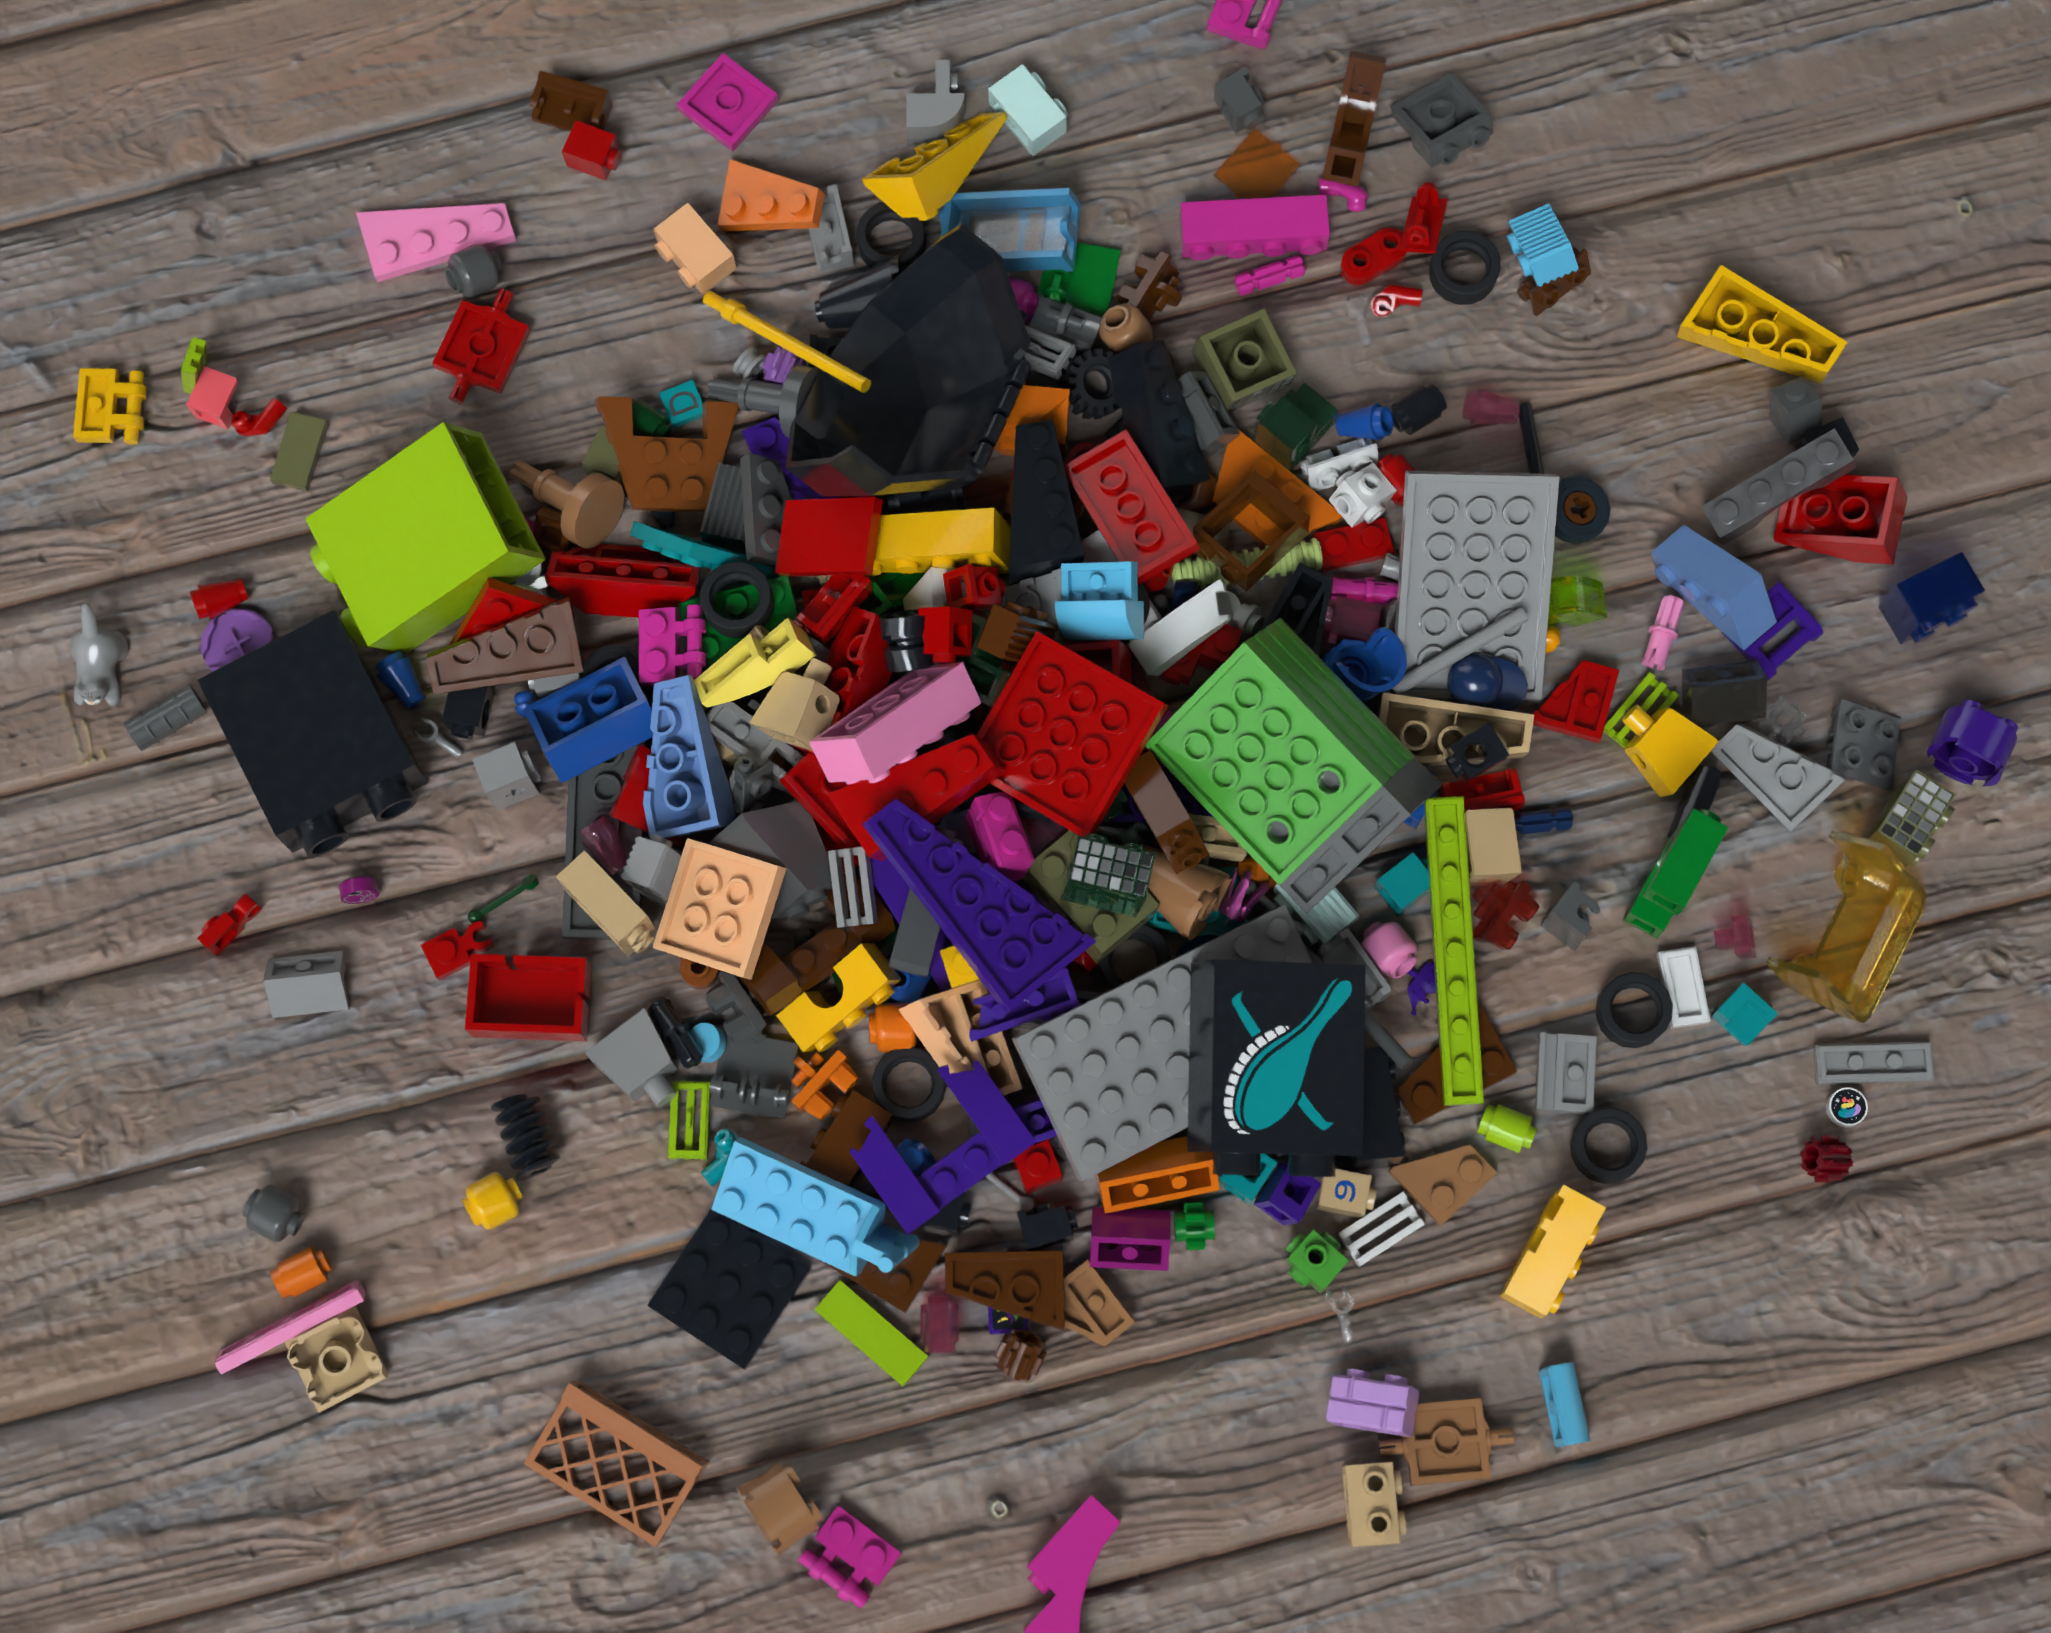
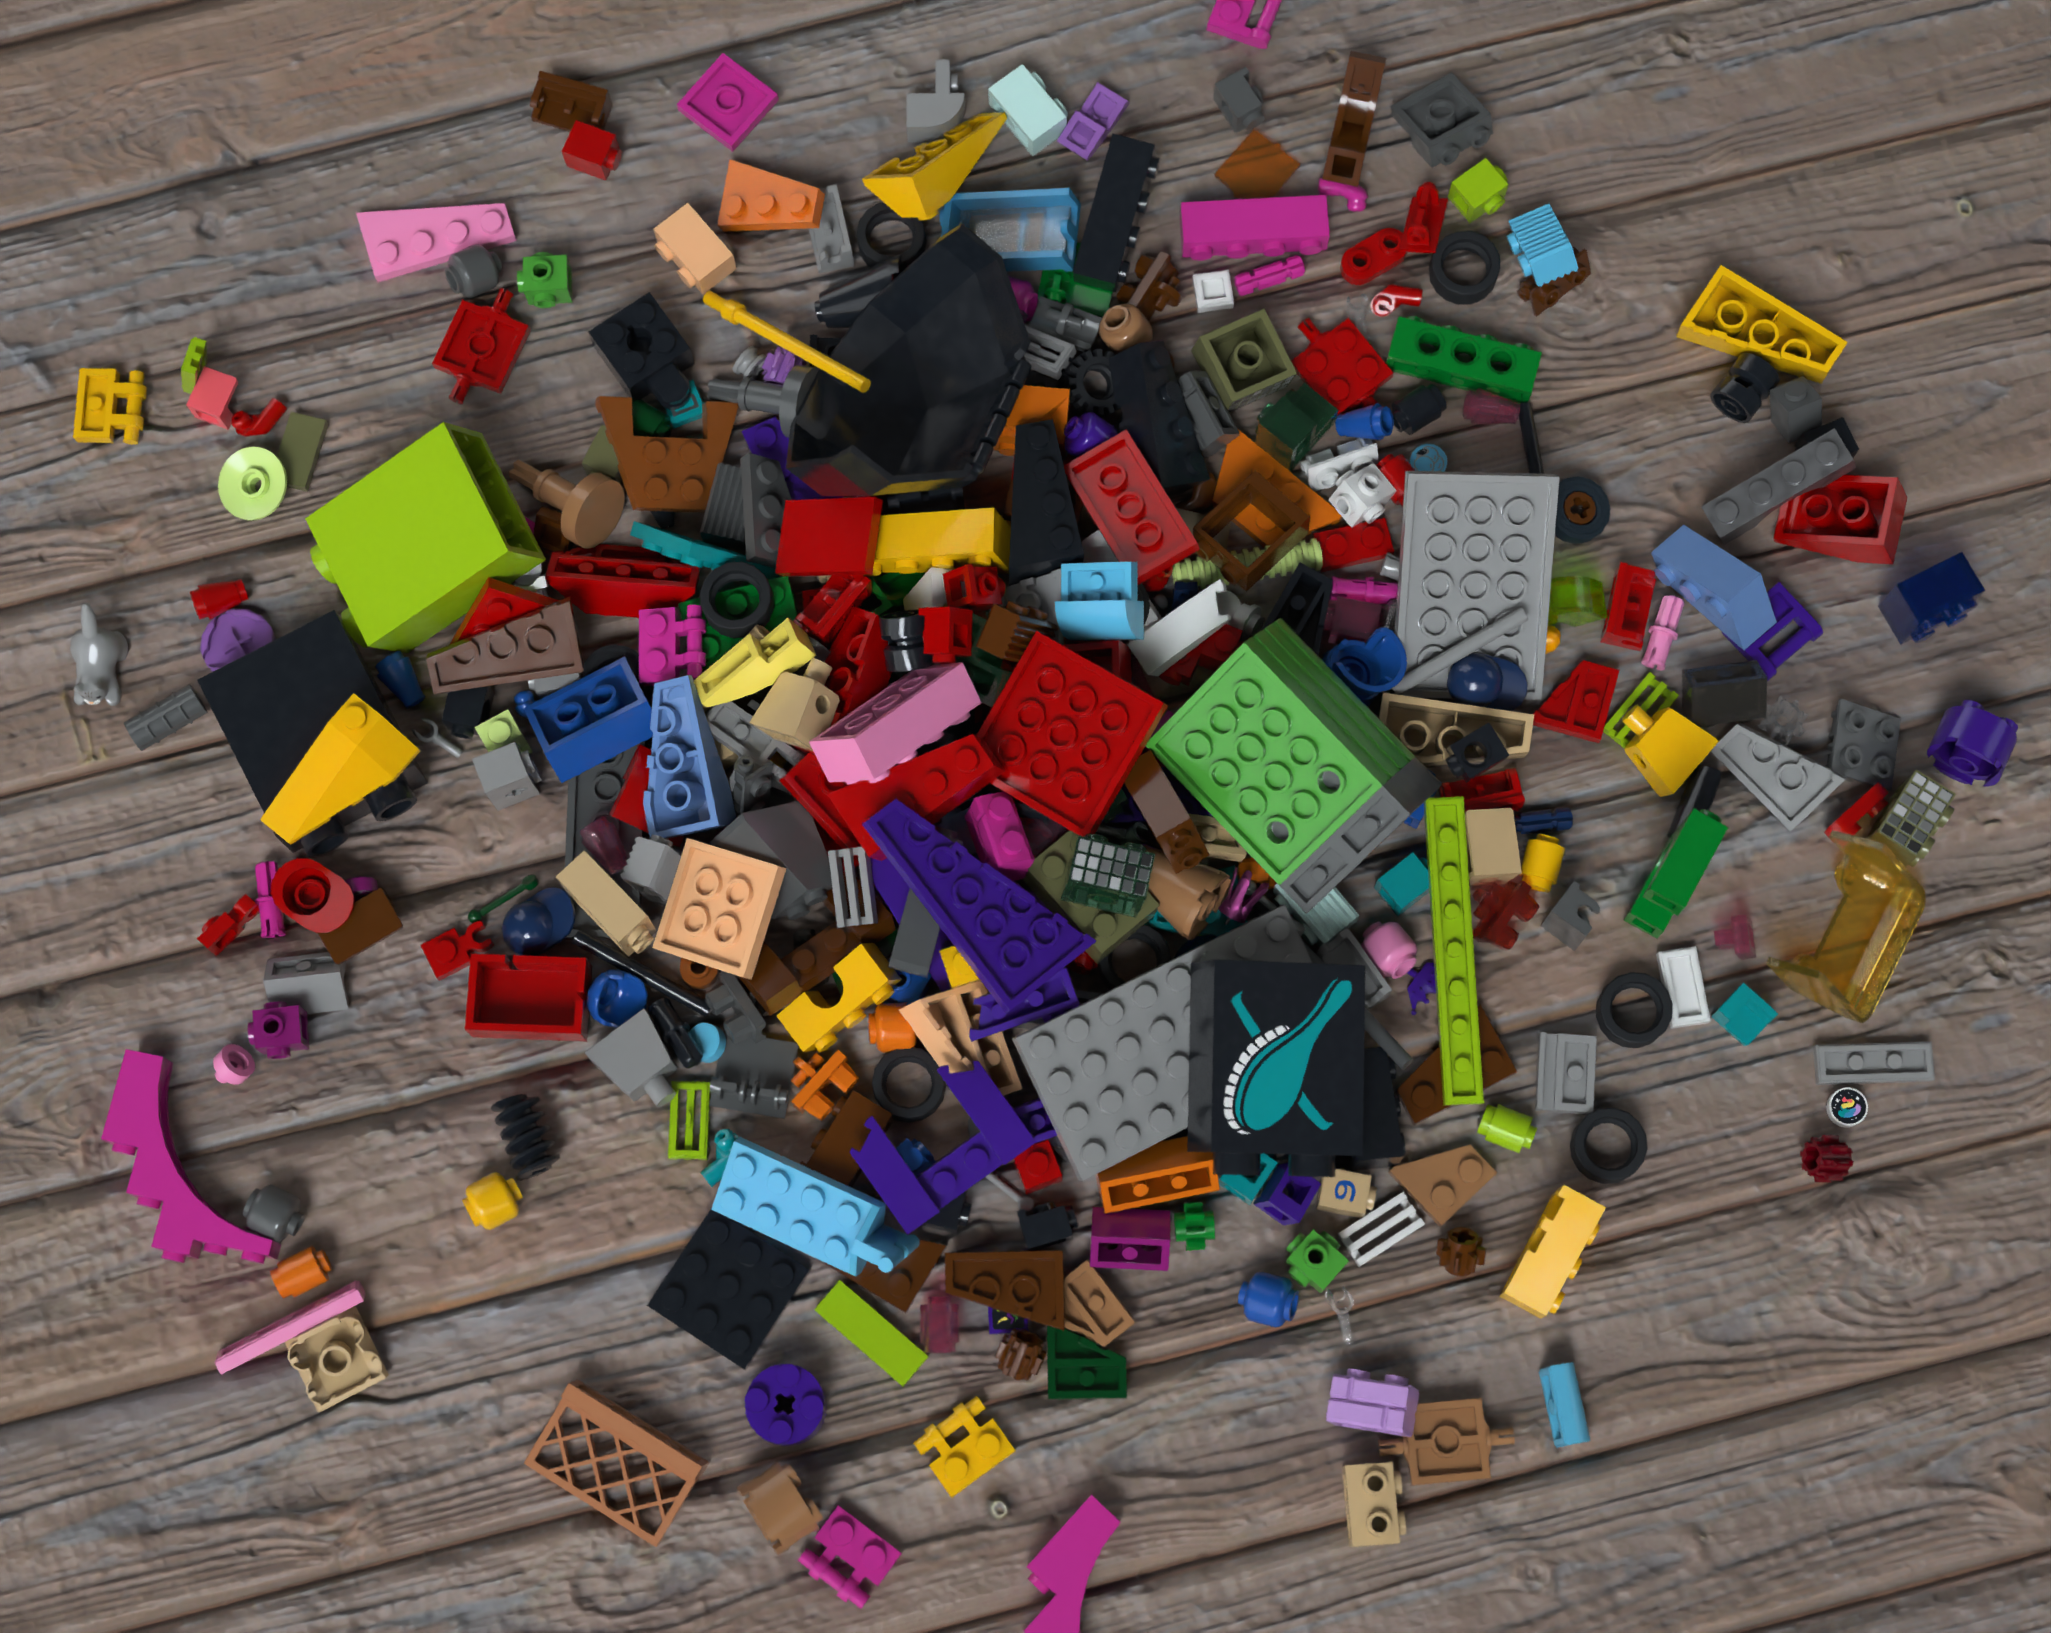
(141, 1123): none -> dark pink arch
(233, 1064): none -> bright pink tile
(239, 479): none -> yellowish green dish
(270, 915): none -> dark pink axle
(279, 1030): none -> magenta brick
(312, 895): none -> red piece
(342, 766): none -> yellow wedge
(368, 924): none -> reddish brown panel
(502, 731): none -> yellowish green brick
(539, 922): none -> dark blue cap
(546, 279): none -> bright green brick
(616, 997): none -> blue hair
(637, 969): none -> black bar
(645, 353): none -> black brick
(763, 1402): none -> dark purple brick
(973, 1455): none -> yellow plate
(1083, 1368): none -> dark green wing
(1086, 433): none -> dark purple head
(1093, 122): none -> medium lavender slope
(1115, 213): none -> black wedge
(1213, 291): none -> white tile
(1269, 1299): none -> blue head
(1341, 366): none -> red plate
(1428, 458): none -> medium azure tile
(1444, 368): none -> green brick
(1461, 1251): none -> reddish brown gear
(1479, 190): none -> lime brick
(1542, 862): none -> yellow brick
(1628, 607): none -> red hinge
(1747, 384): none -> black wheel
(1870, 803): none -> red plate

